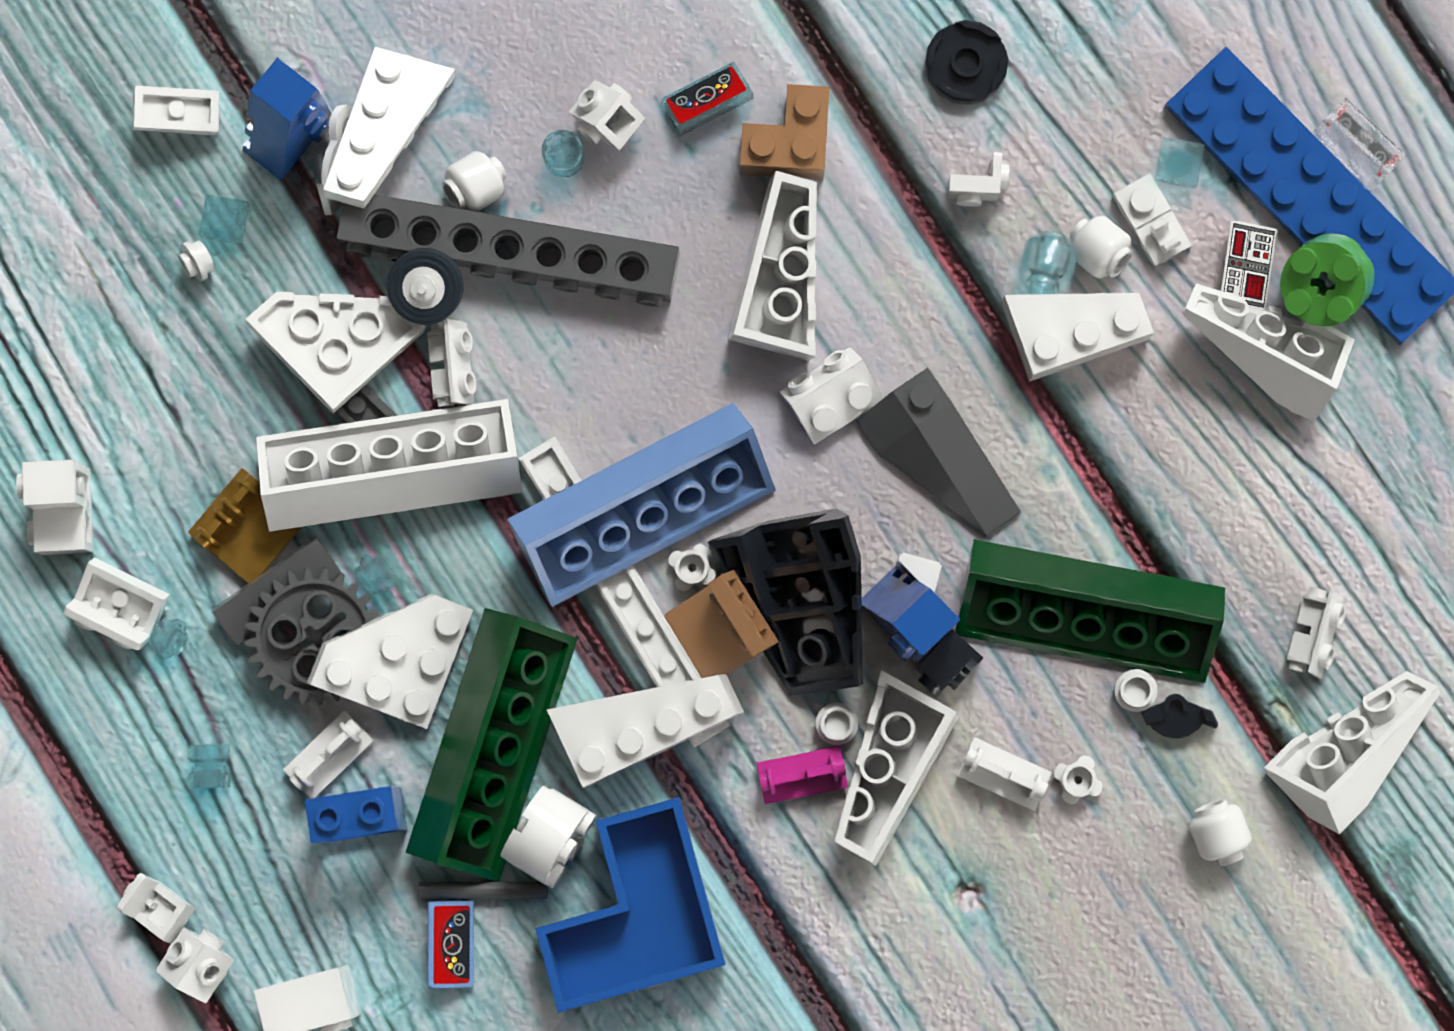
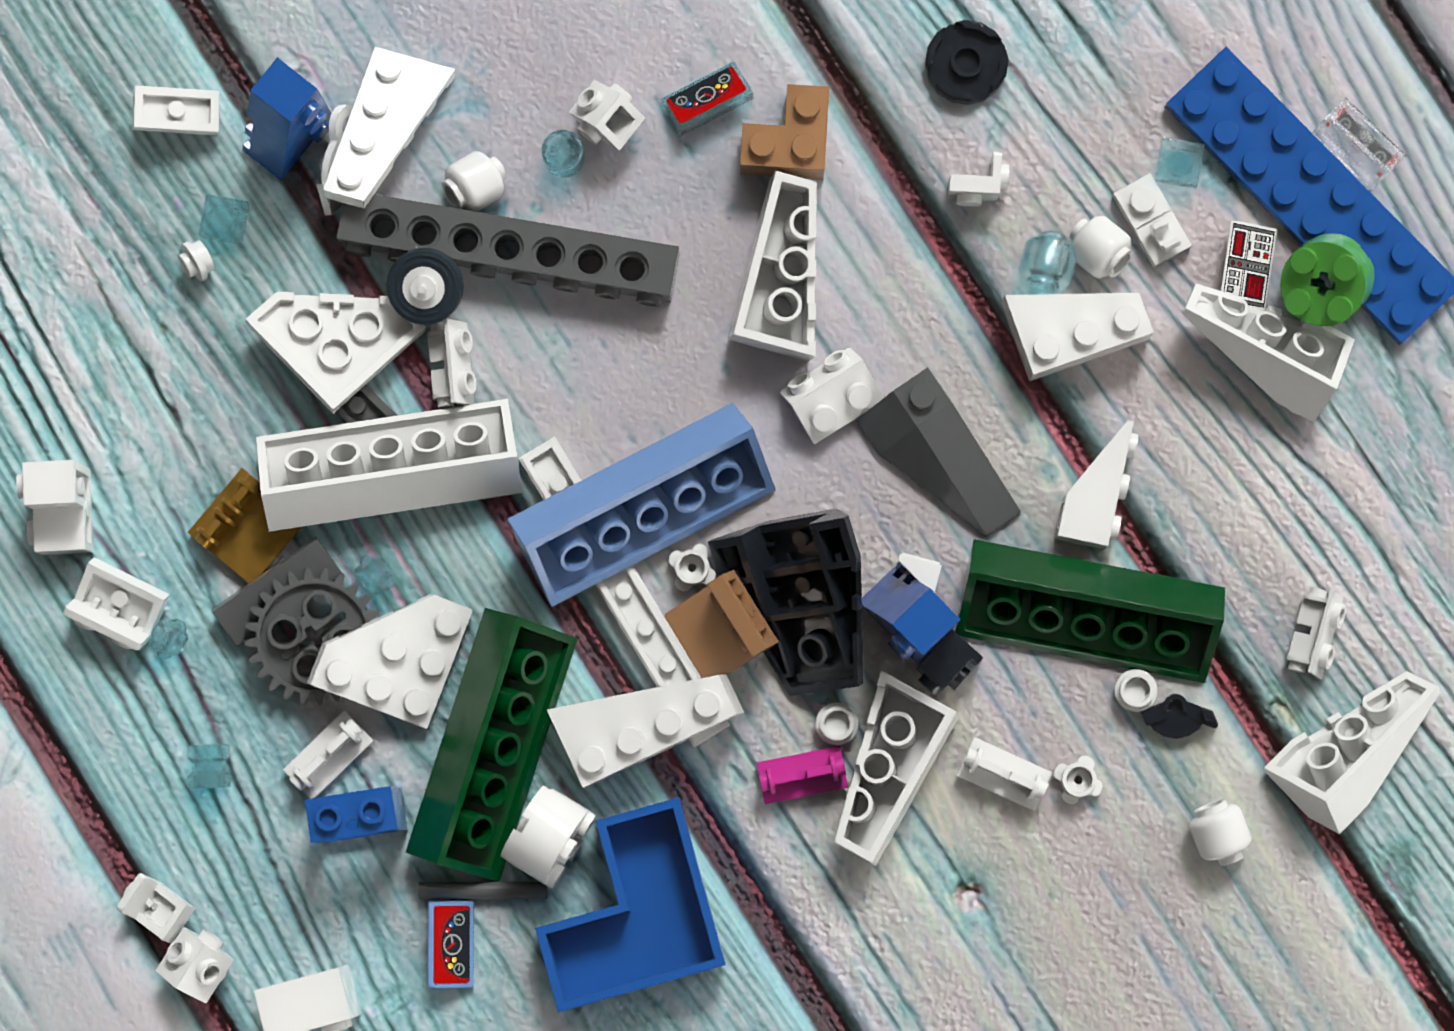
(1090, 505): none -> white slope

